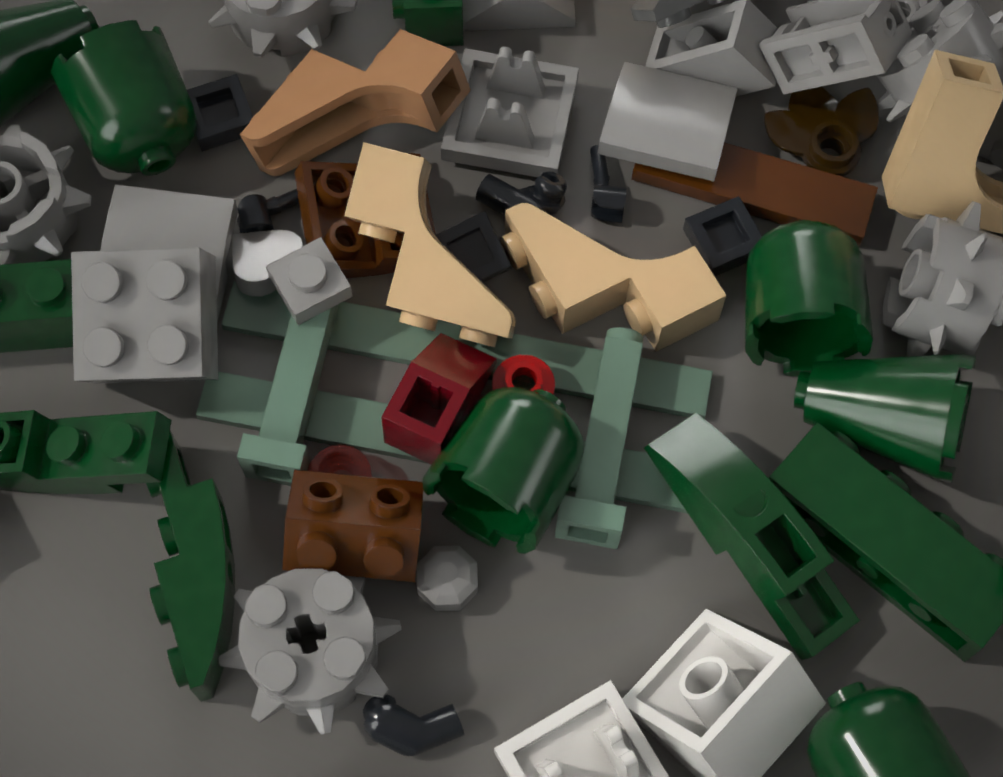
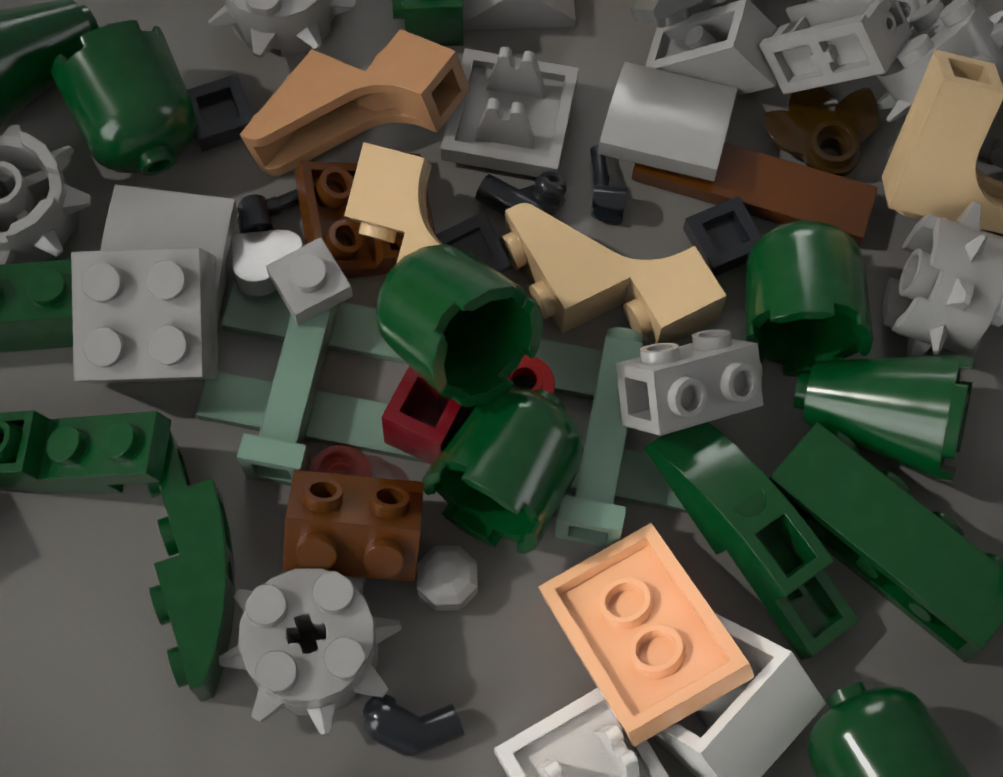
(457, 323): none -> dark green cylinder
(645, 634): none -> light nougat plate
(689, 383): none -> light grey brick

